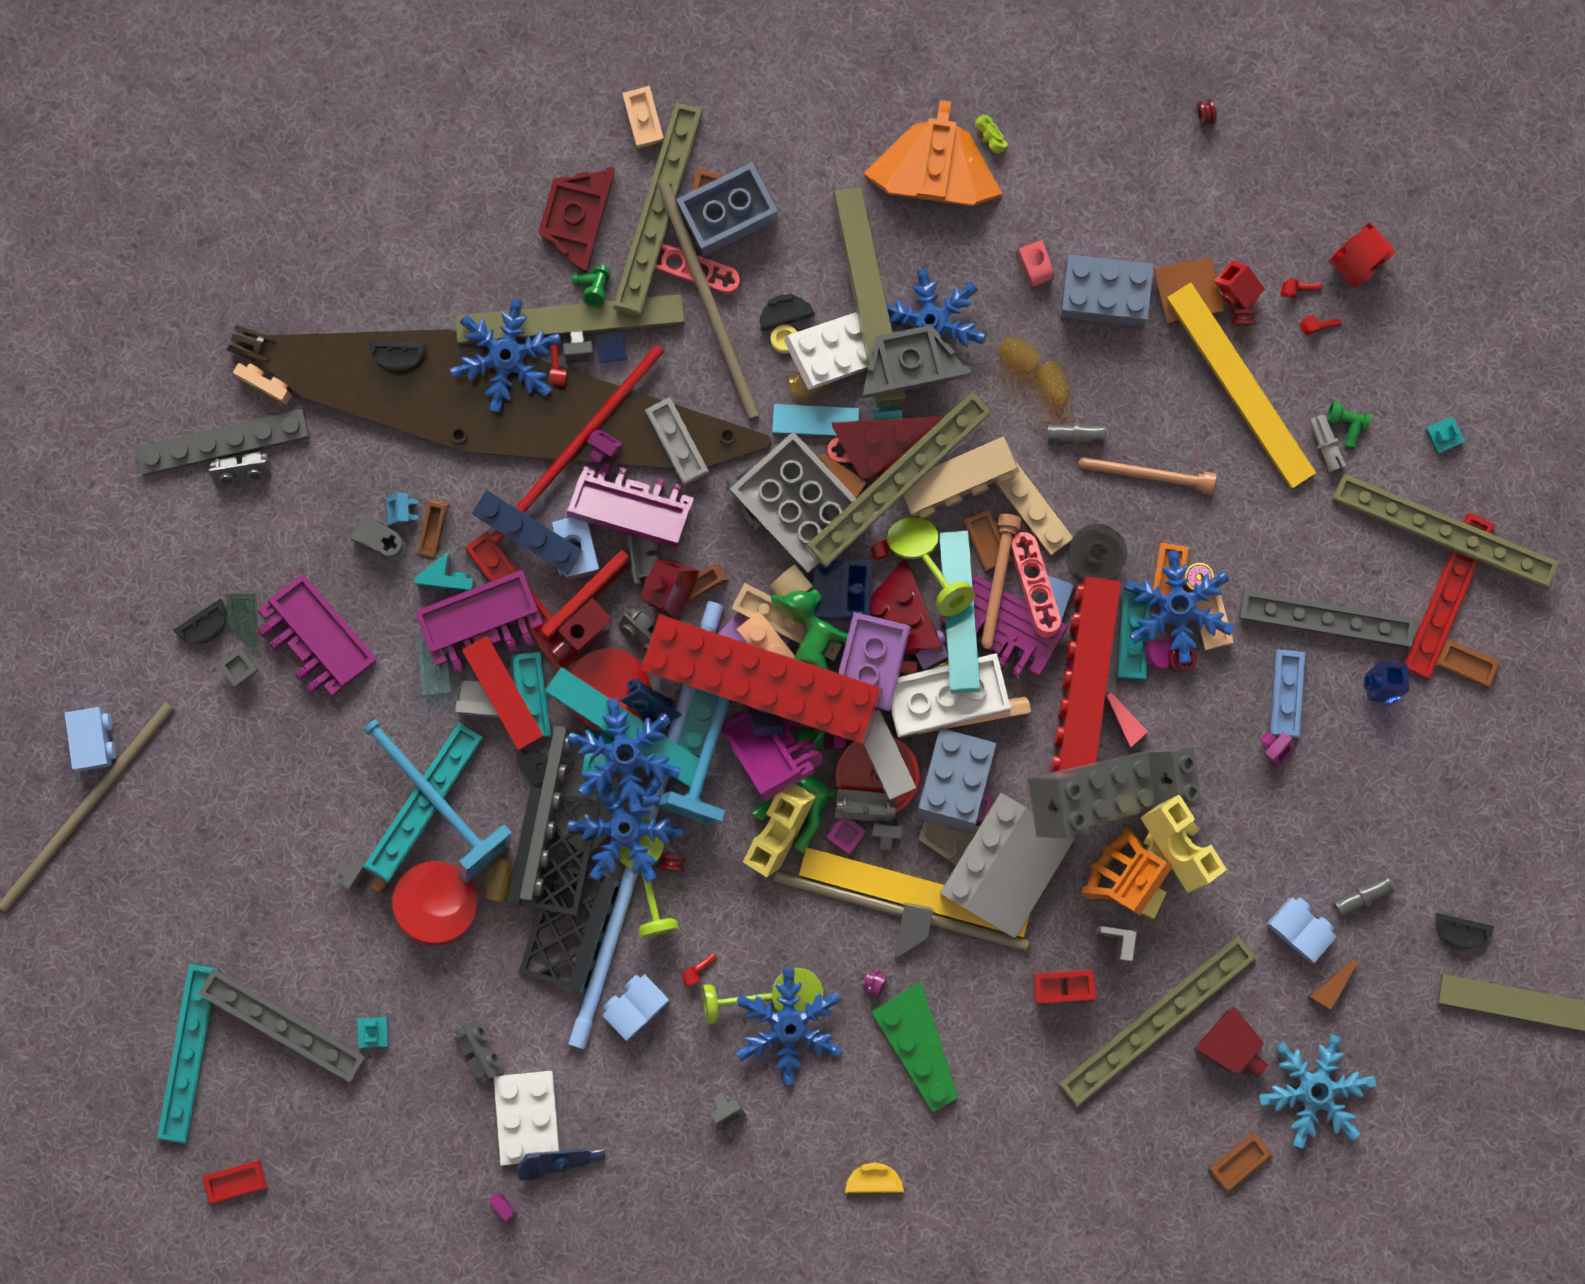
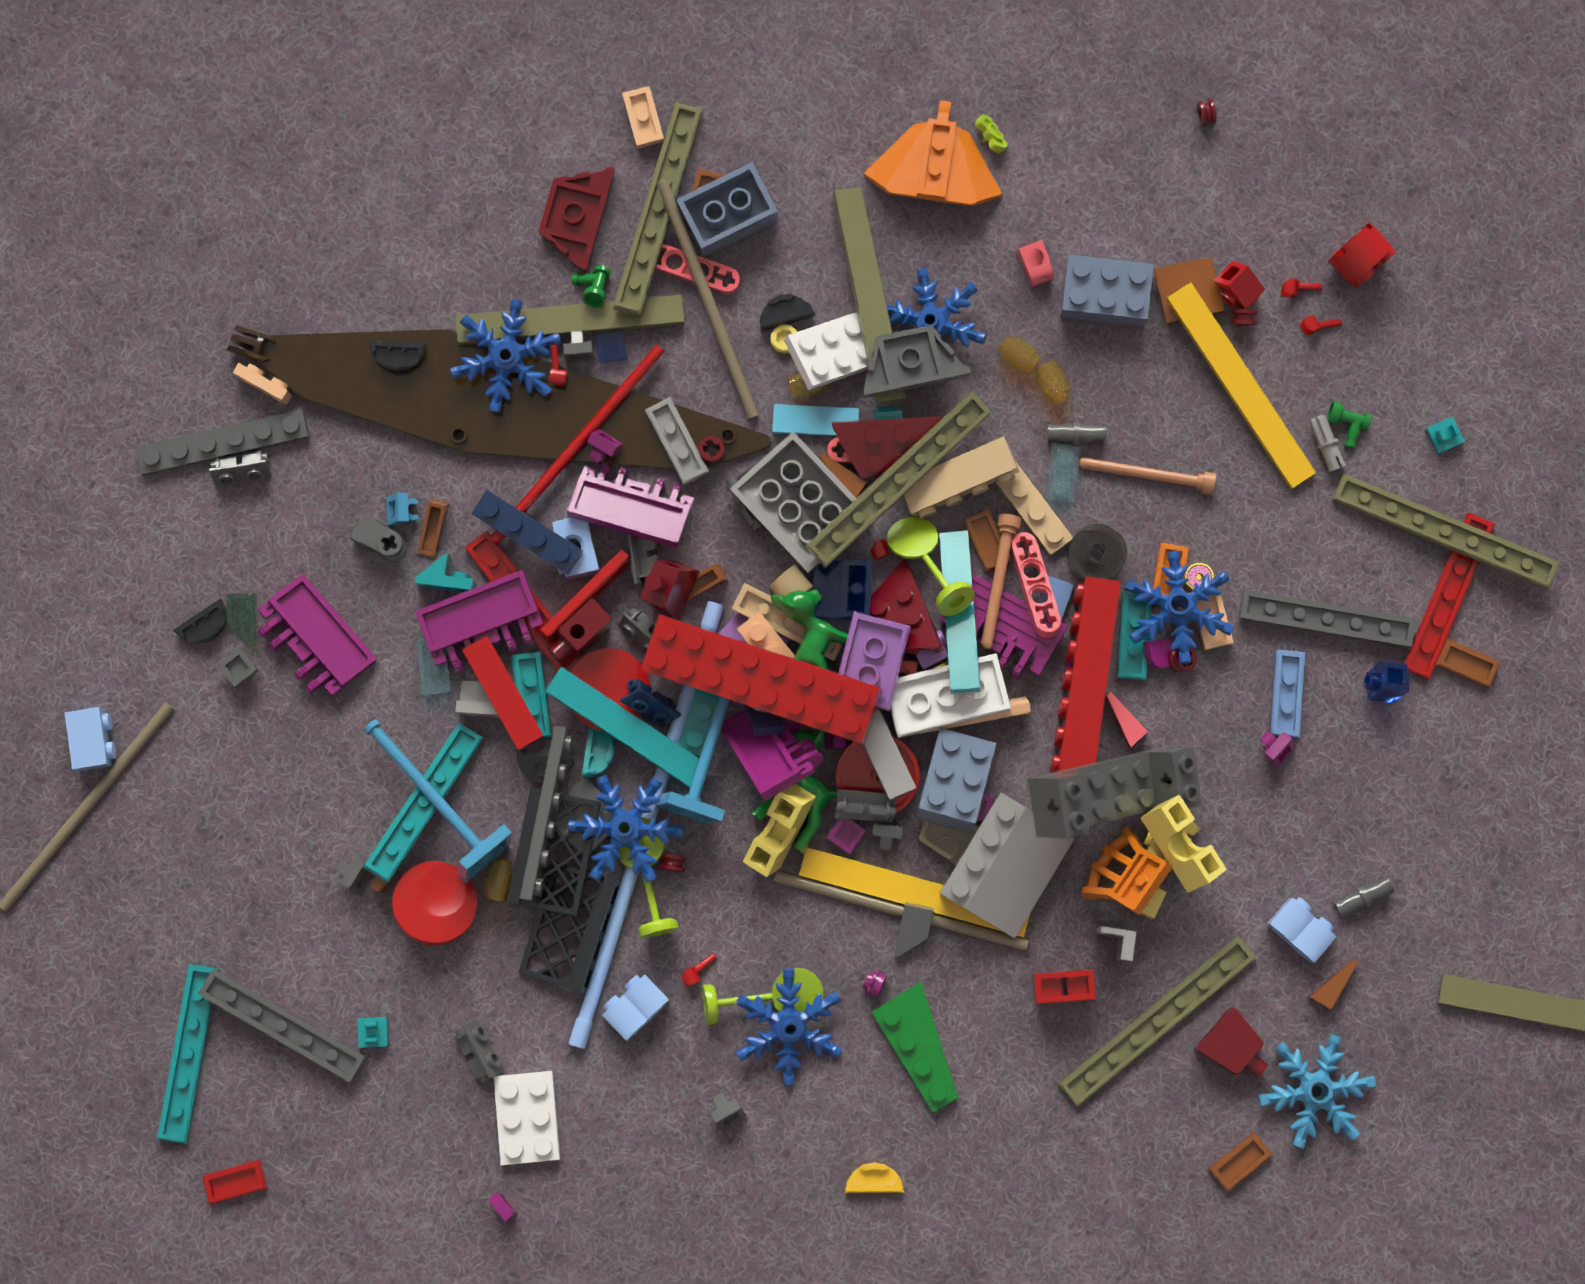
(540, 1163): dark blue piece -> none
(631, 747): blue piece -> none
(717, 442): none -> dark red bush
(1062, 473): none -> clear light blue plate
(1462, 932): black plate -> none

